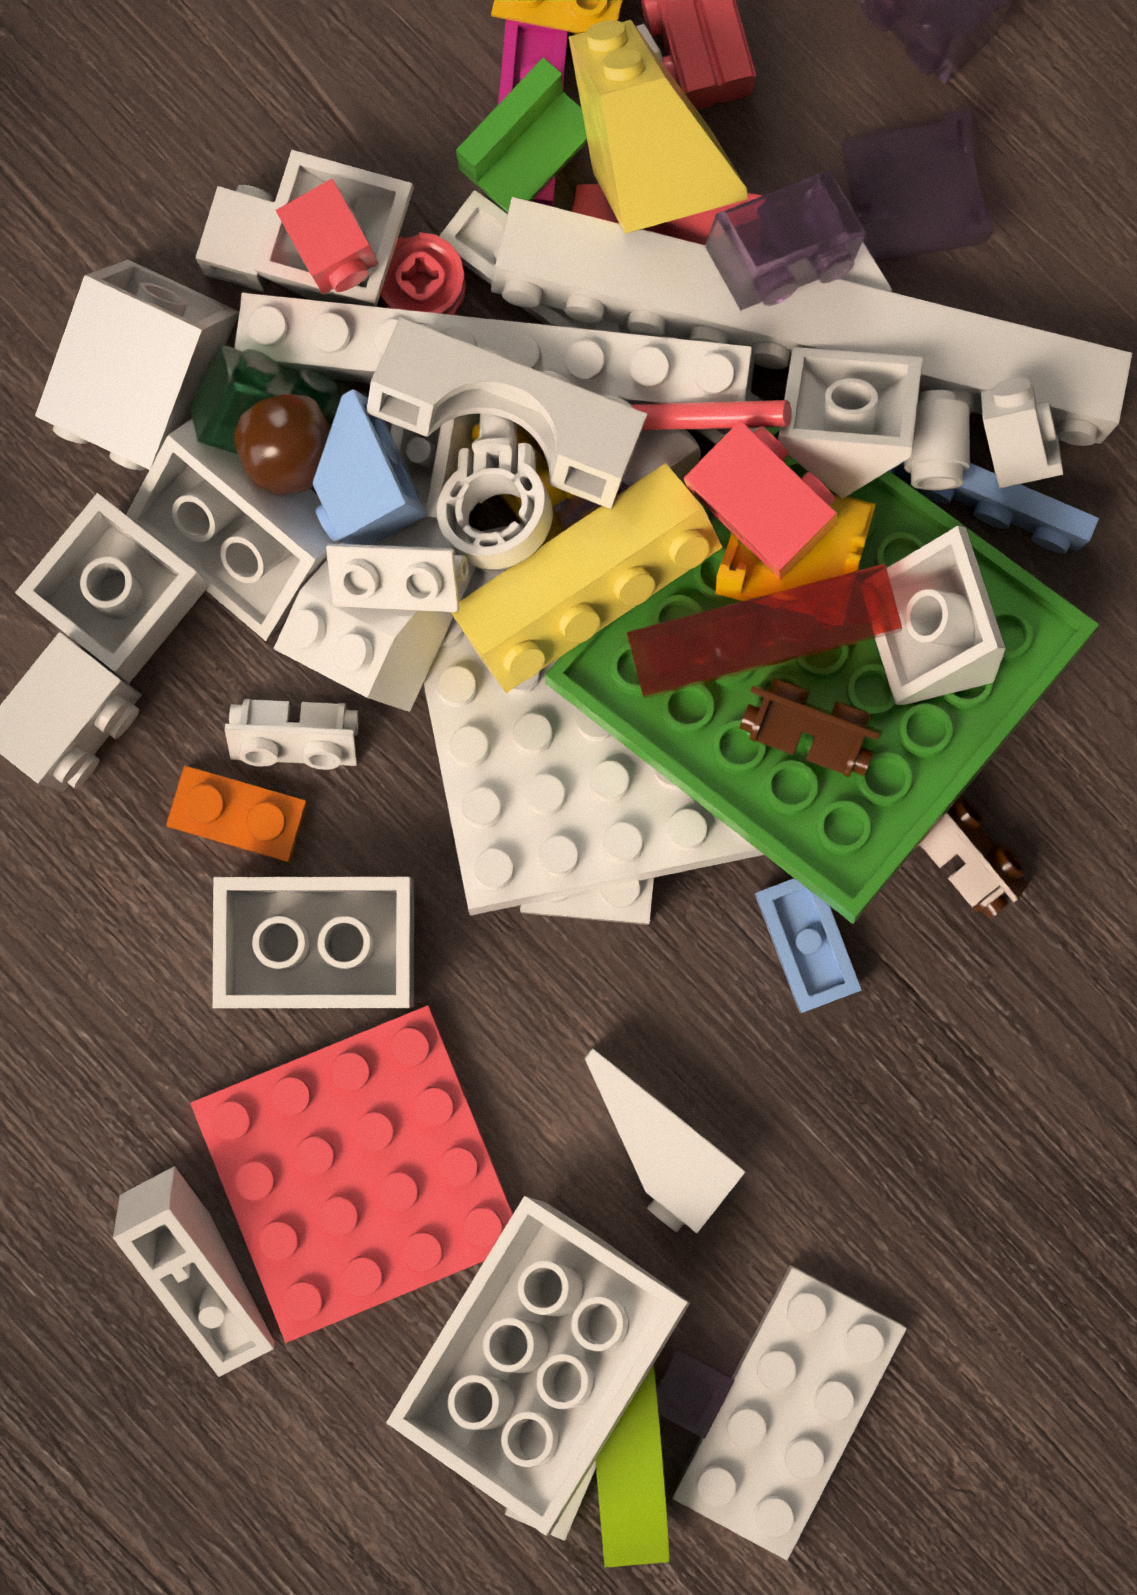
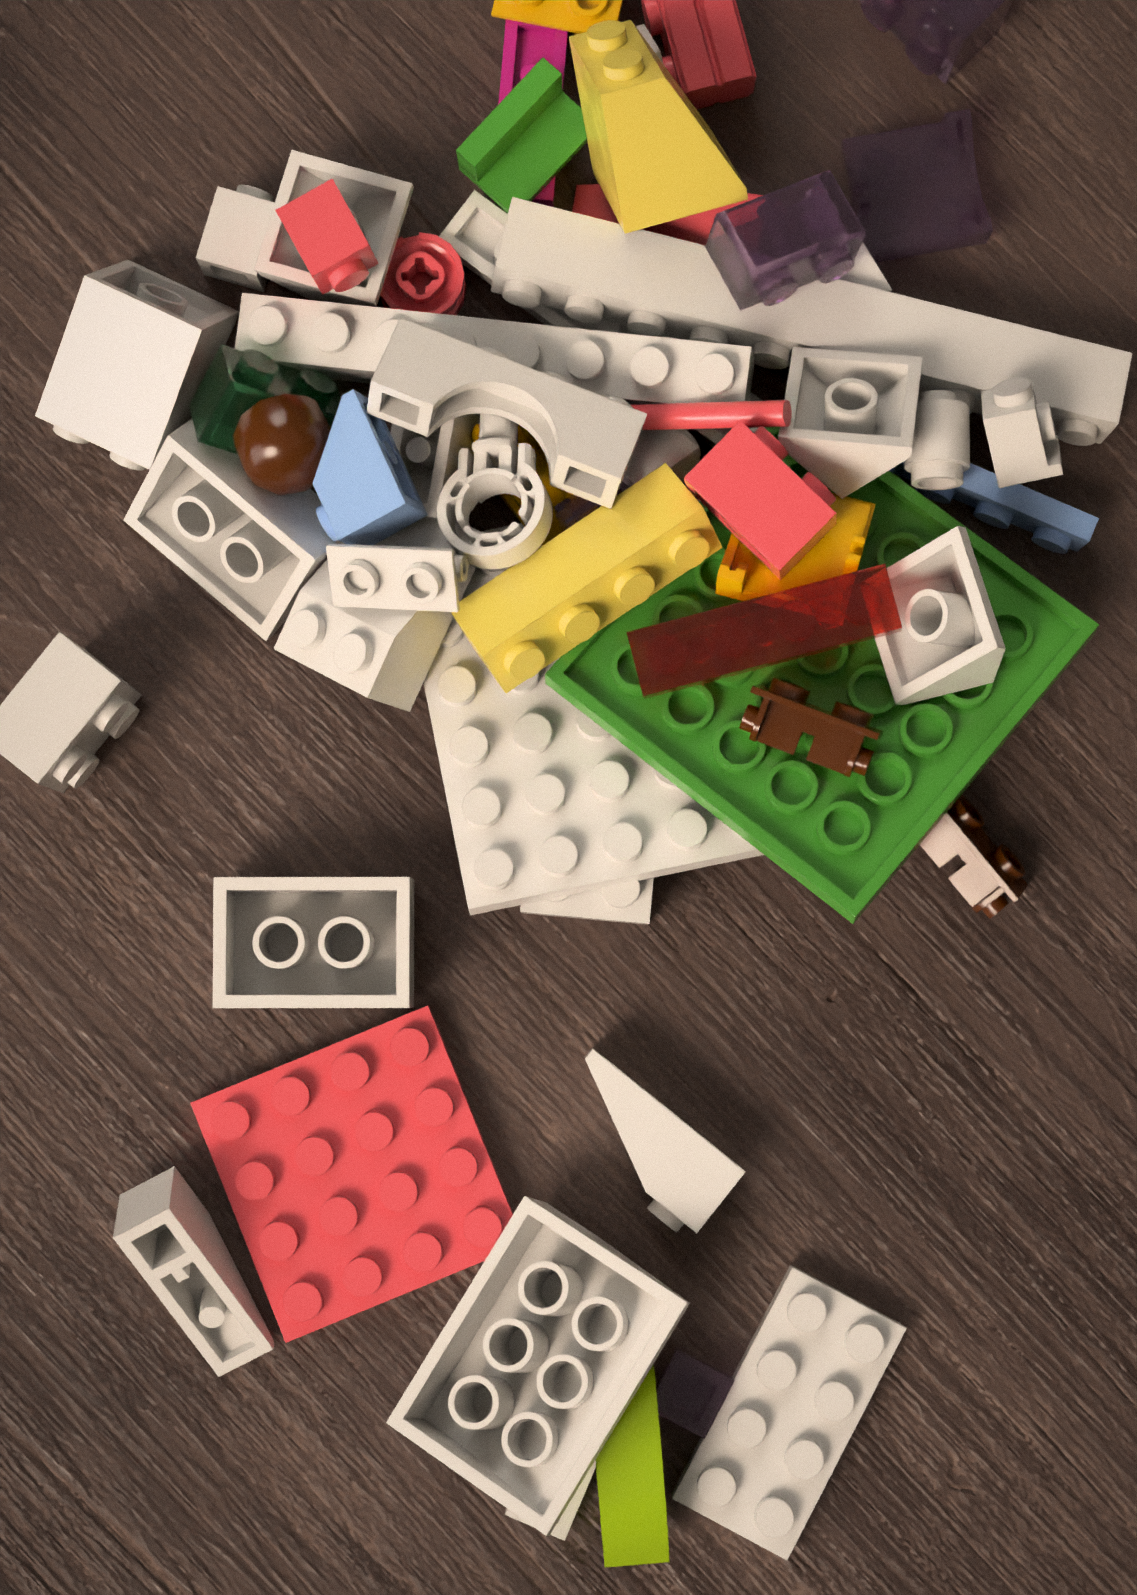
(112, 588): white brick -> none
(237, 814): orange plate -> none
(262, 735): white hinge -> none
(807, 945): light blue plate -> none

